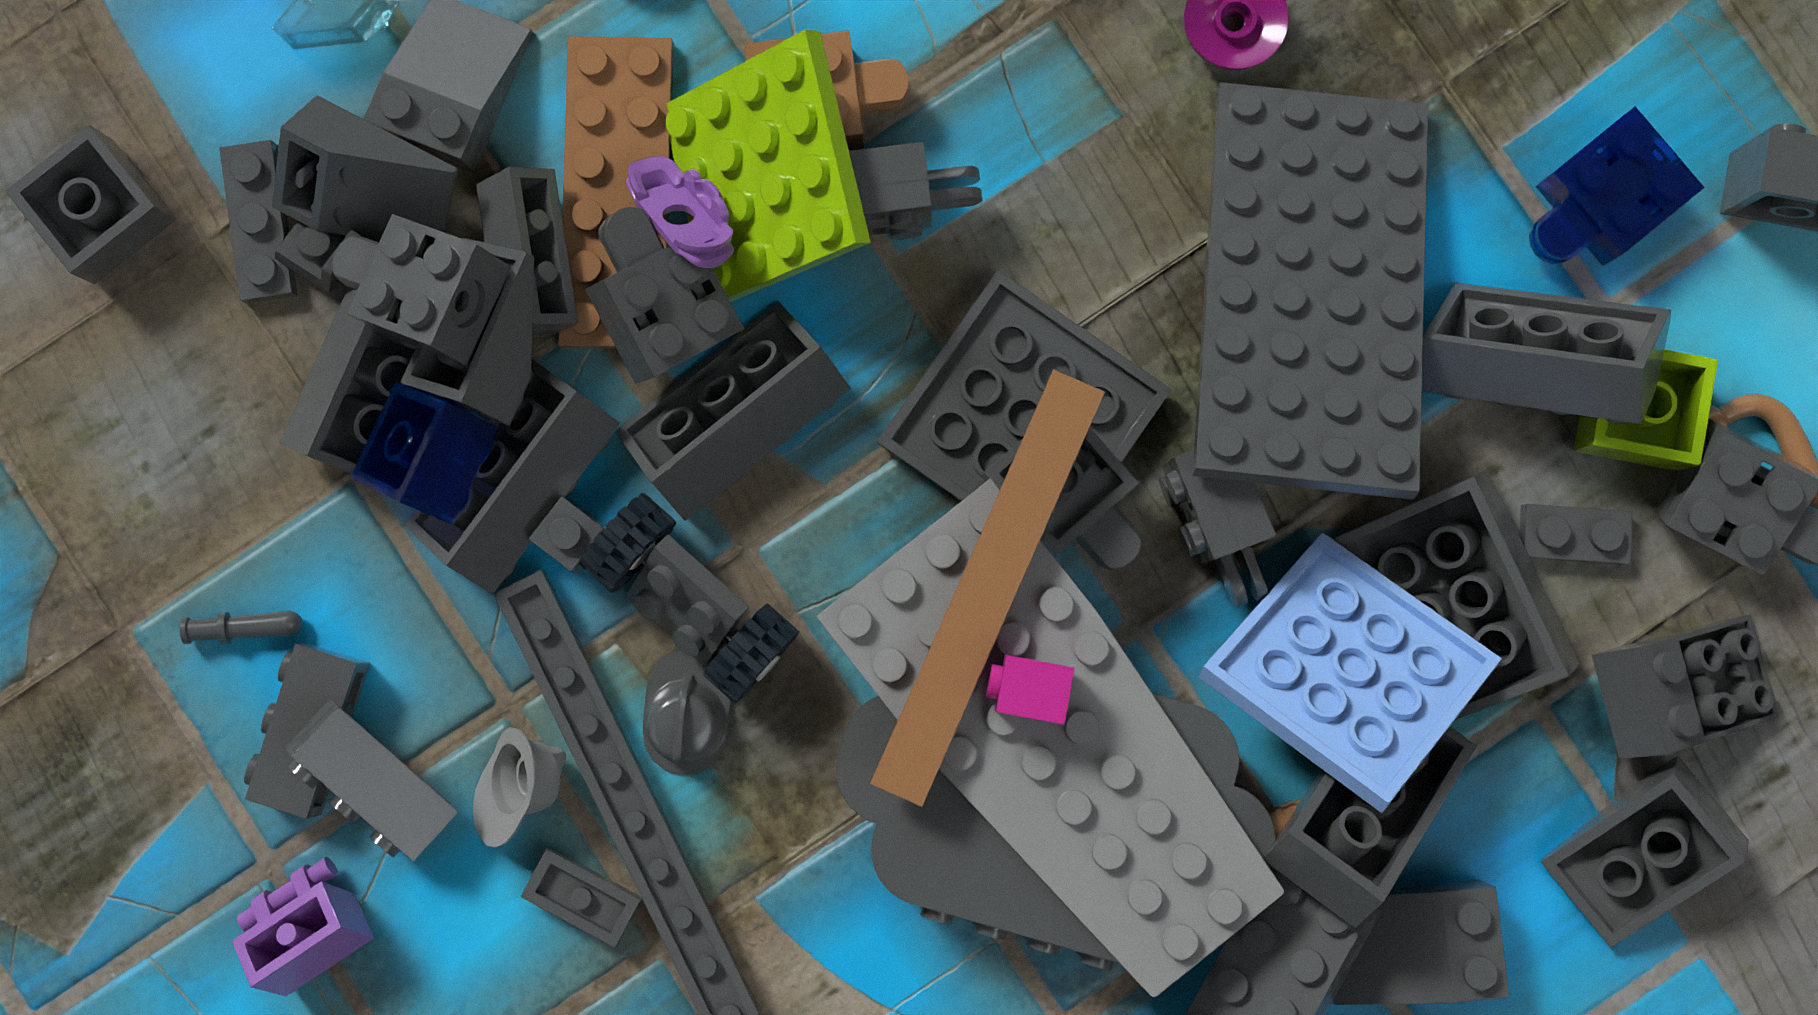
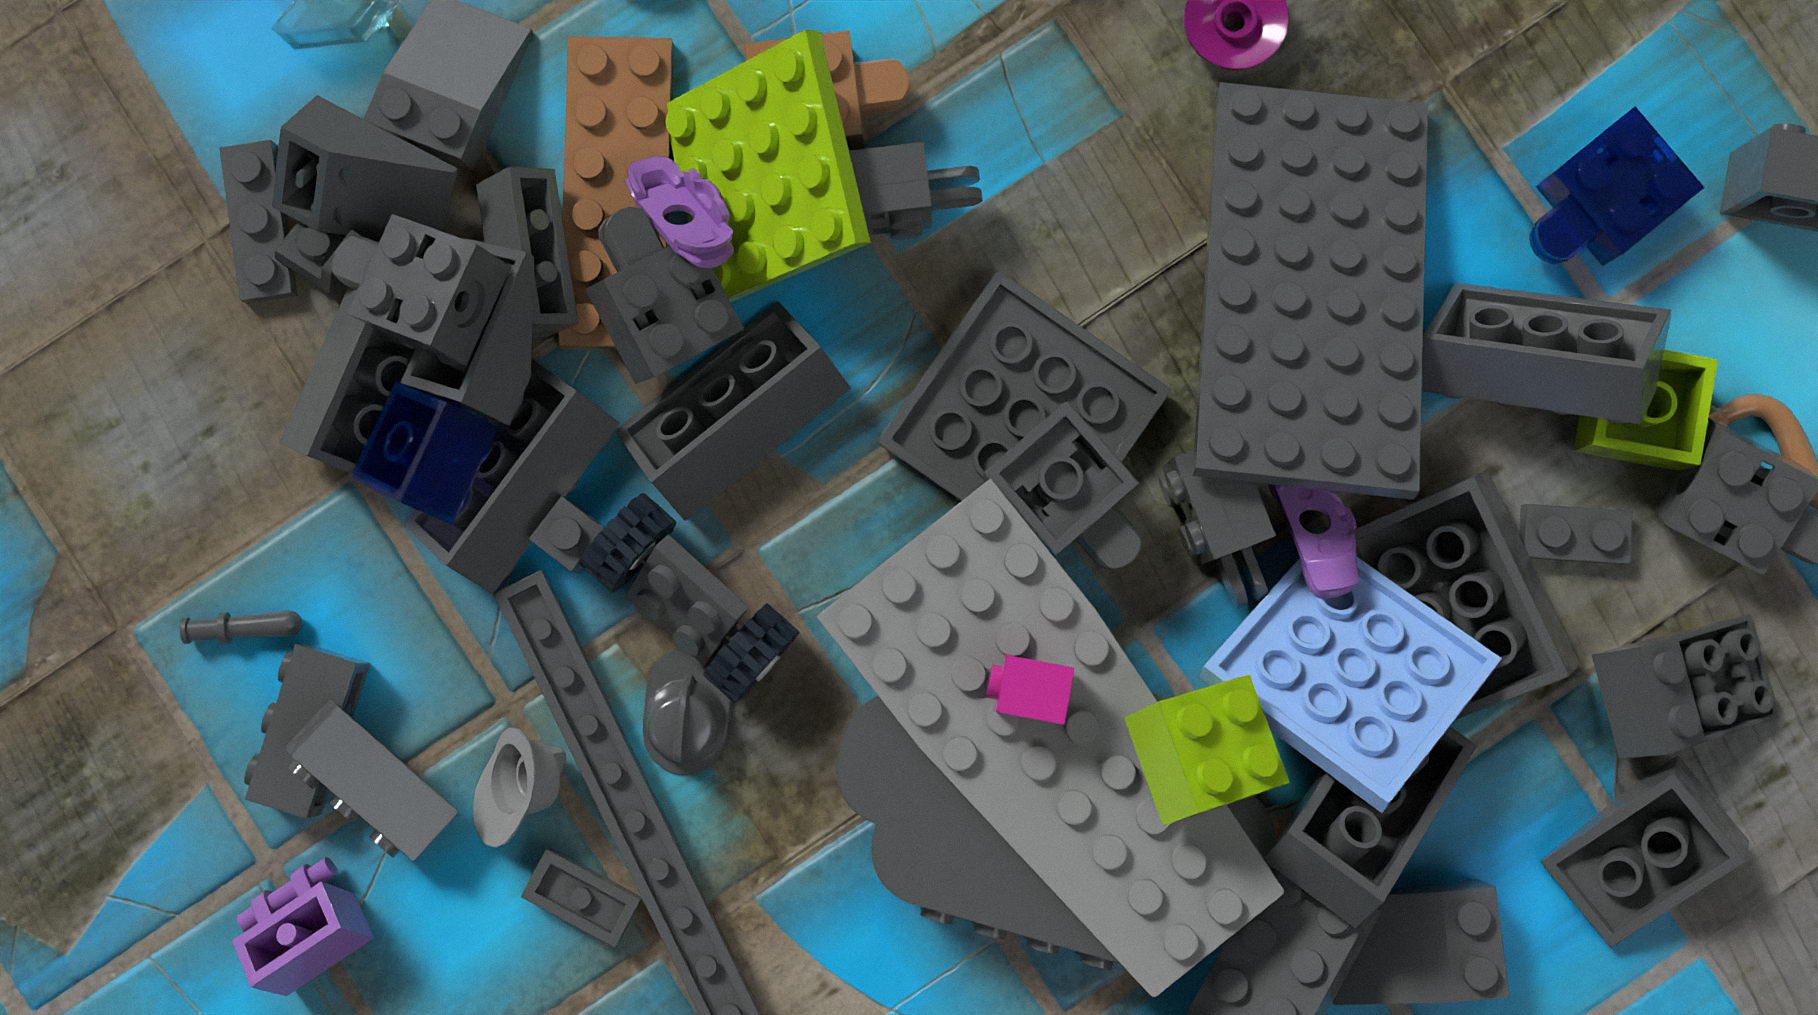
(90, 205): dark grey brick -> none
(987, 588): medium nougat tile -> none
(1206, 749): none -> lime brick
(1327, 557): none -> medium lavender piece

